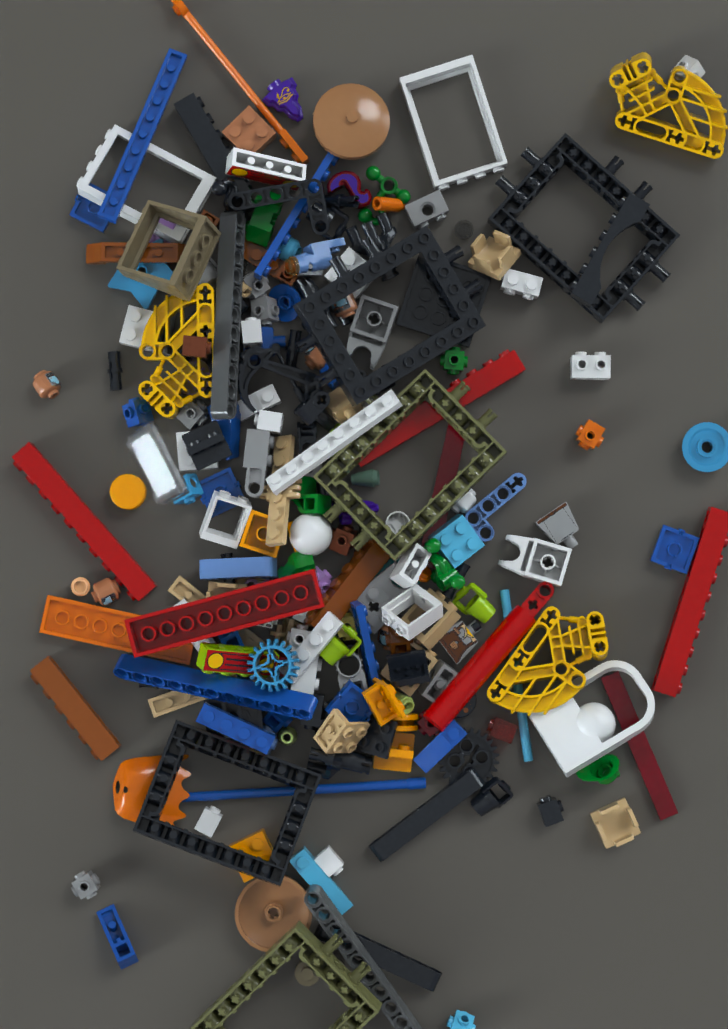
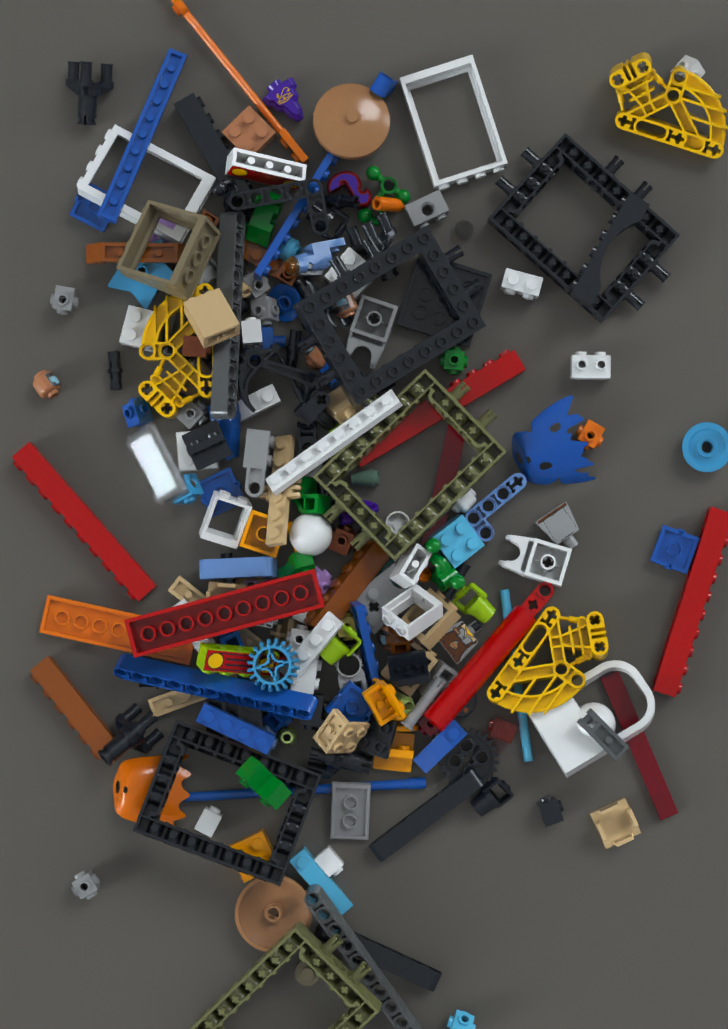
(62, 293): none -> light grey brick
(80, 586): light nougat plate -> none
(87, 89): none -> black wheel
(105, 591): nougat head -> none
(117, 936): blue slope -> none
(128, 491): light orange head -> none
(131, 735): none -> black wheel
(211, 317): none -> tan brick
(263, 783): none -> green brick
(269, 421): white brick -> none
(350, 810): none -> light grey tile
(383, 85): none -> blue piece
(423, 703): none -> light grey pin
(493, 255): tan panel -> none
(552, 447): none -> blue piece
(602, 770): green piece -> none
(603, 735): none -> dark grey plate

